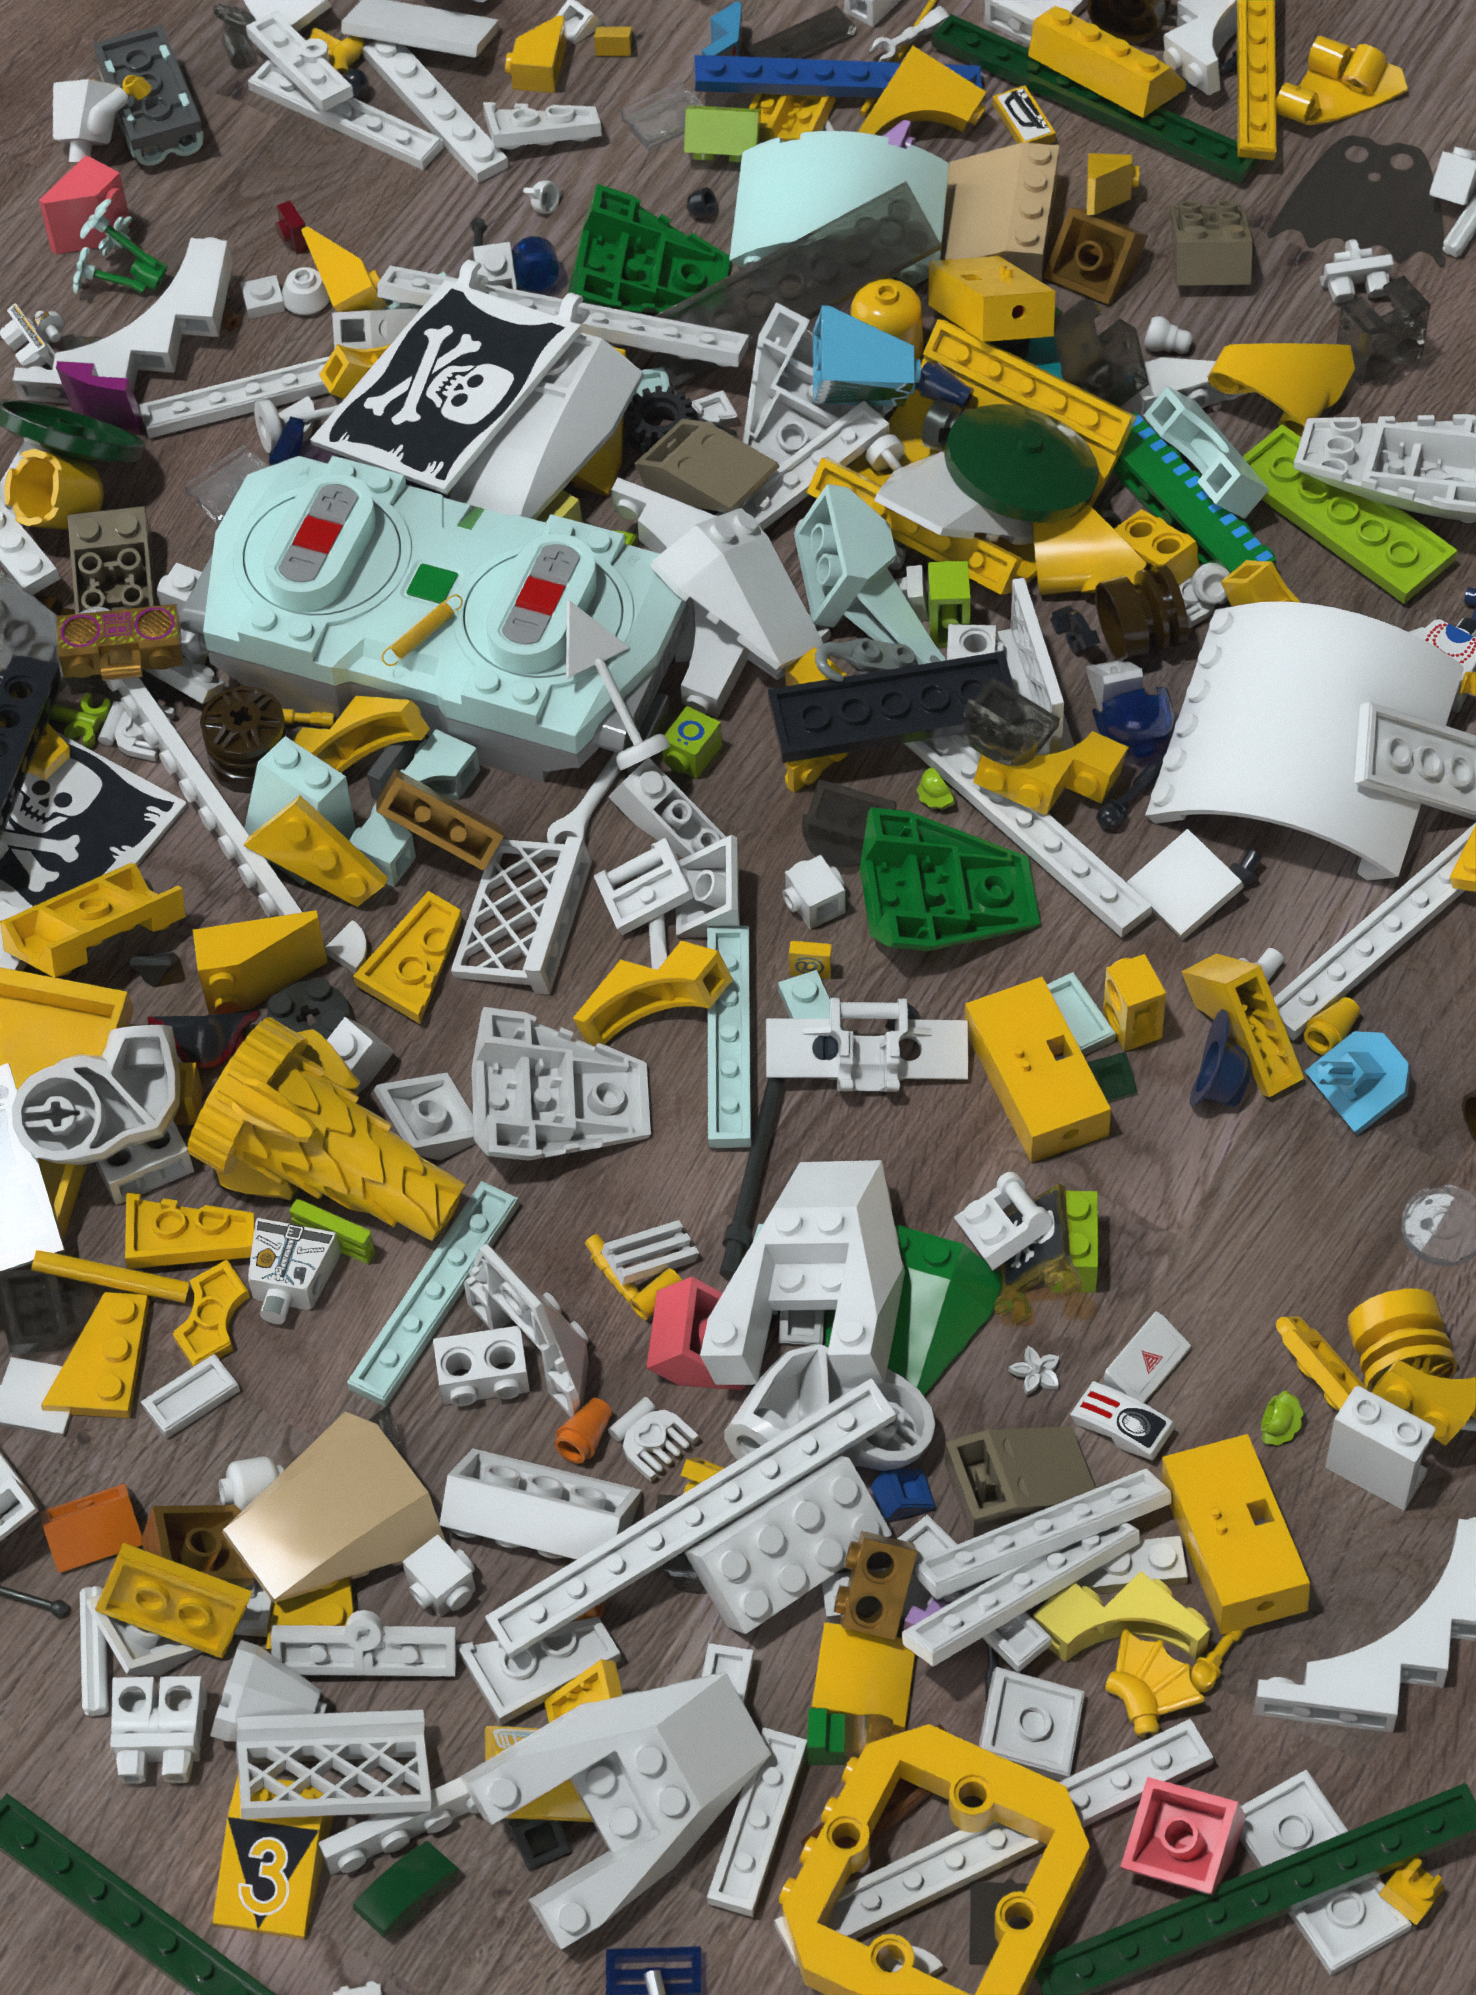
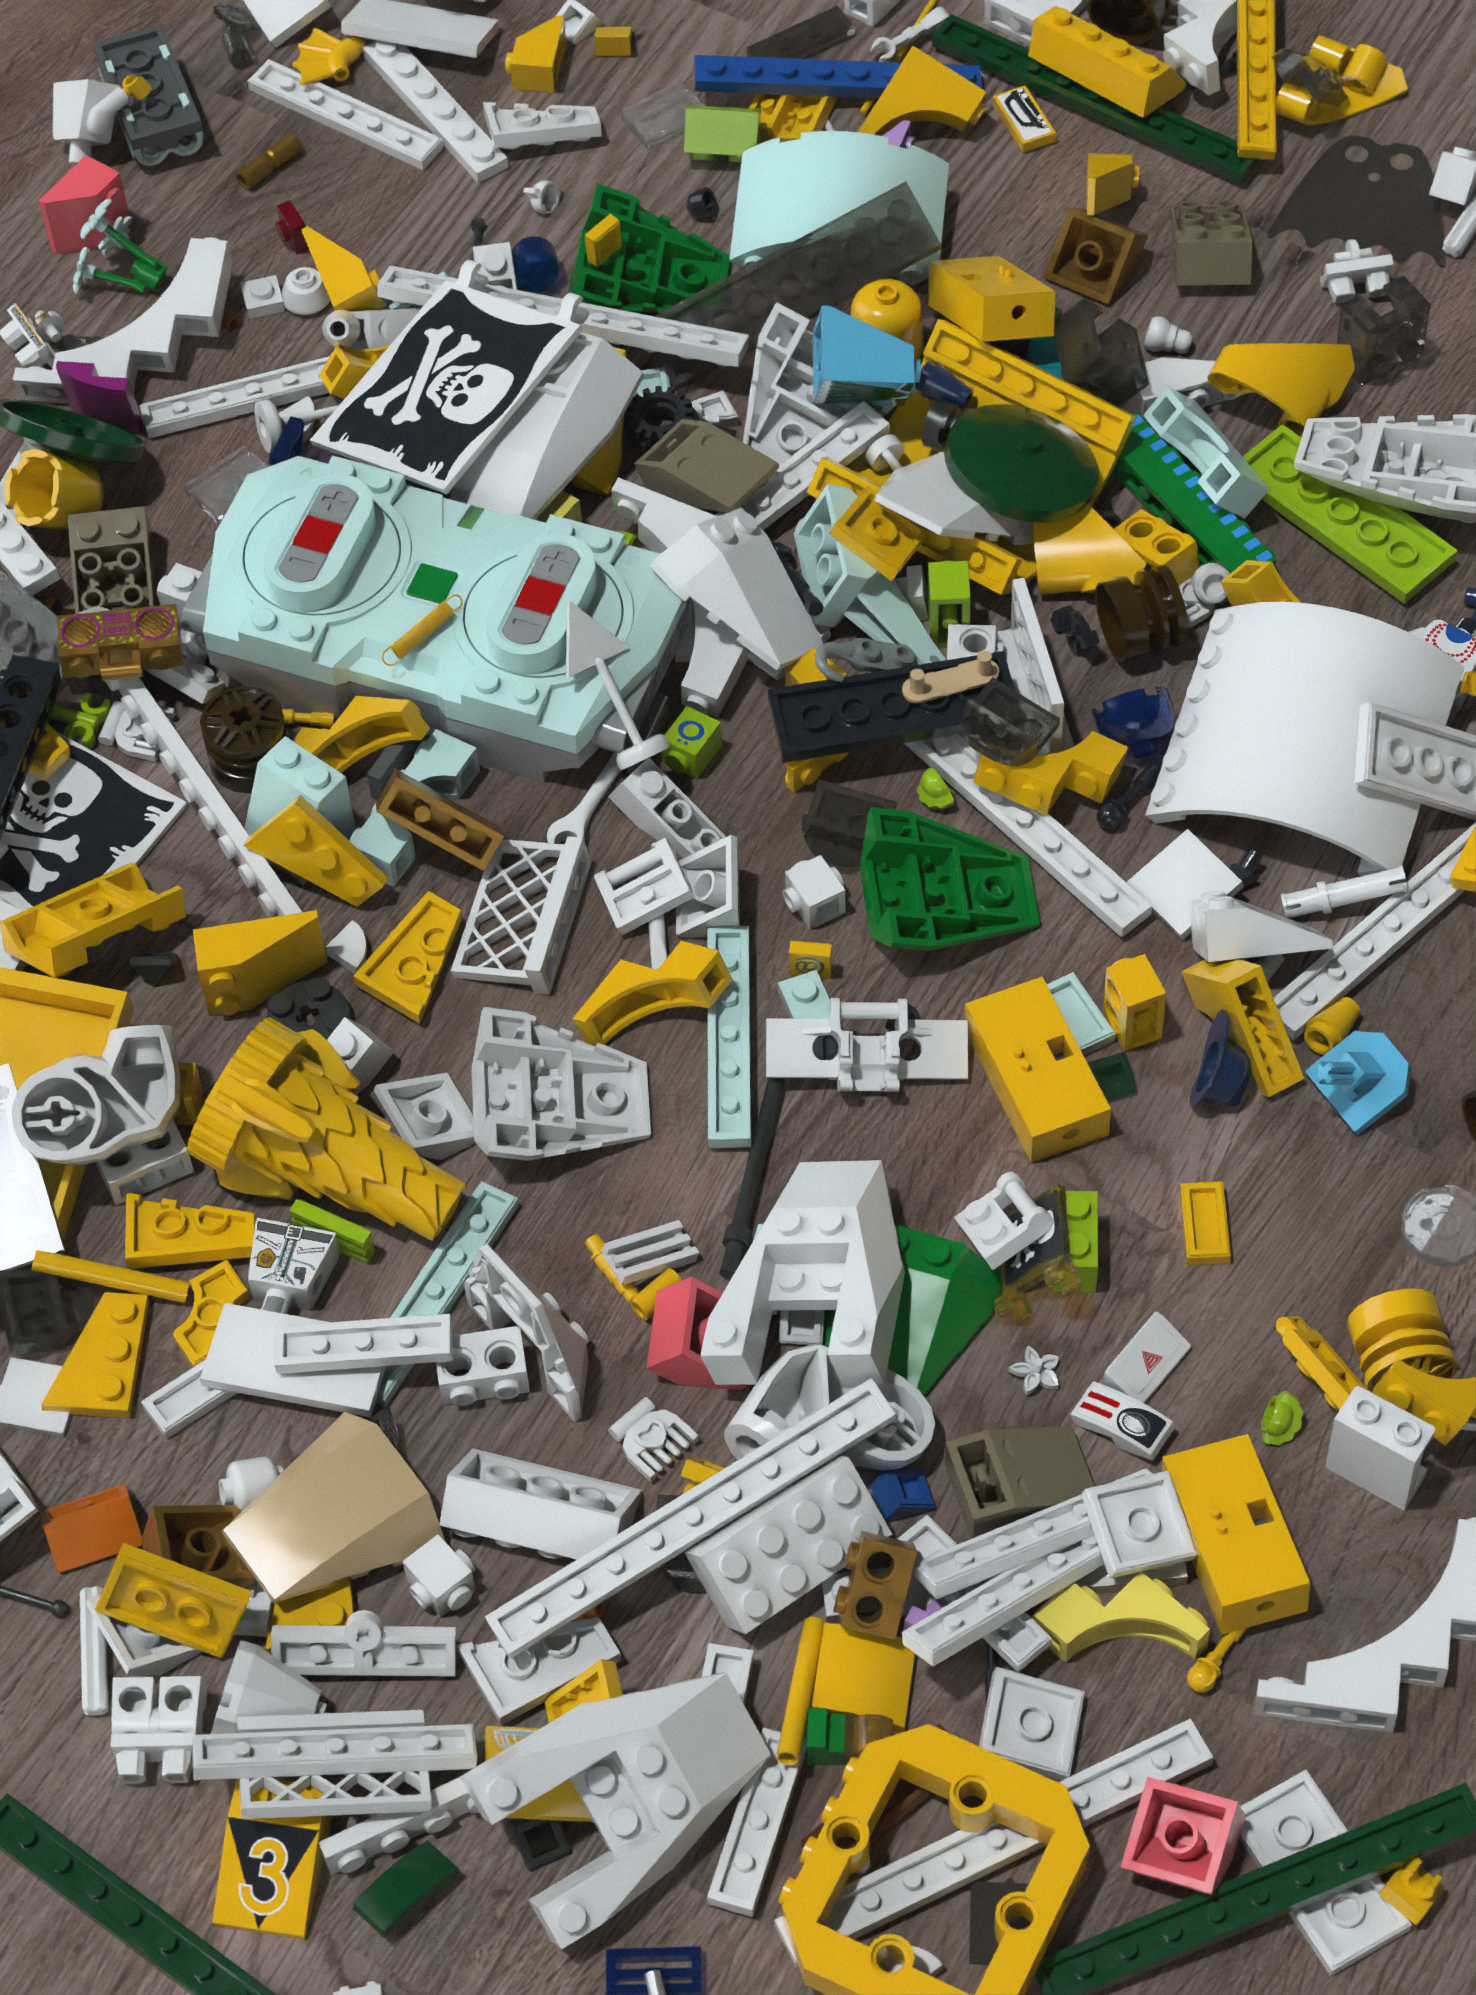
(207, 1038): black hat -> none
(244, 1363): none -> white tile
(265, 163): none -> pearl gold piece
(300, 60): white hinge -> none
(333, 1751): none -> white tile
(352, 328): none -> white cone
(359, 82): black hinge -> none
(363, 1343): none -> white plate
(582, 1432): orange cone -> none
(603, 240): none -> yellow tile
(726, 32): dark azure slope -> none
(800, 1692): none -> yellow piece
(812, 603): none -> black piece
(878, 534): none -> yellow tile
(964, 677): none -> tan piece
(1002, 205): tan slope -> none
(1113, 679): white slope -> none
(1139, 1524): none -> white tile
(1150, 1683): yellow arm -> none
(1205, 1223): none -> yellow tile
(1236, 930): none -> white slope
(1311, 73): none -> clear smoke slope
(1344, 892): none -> white pin

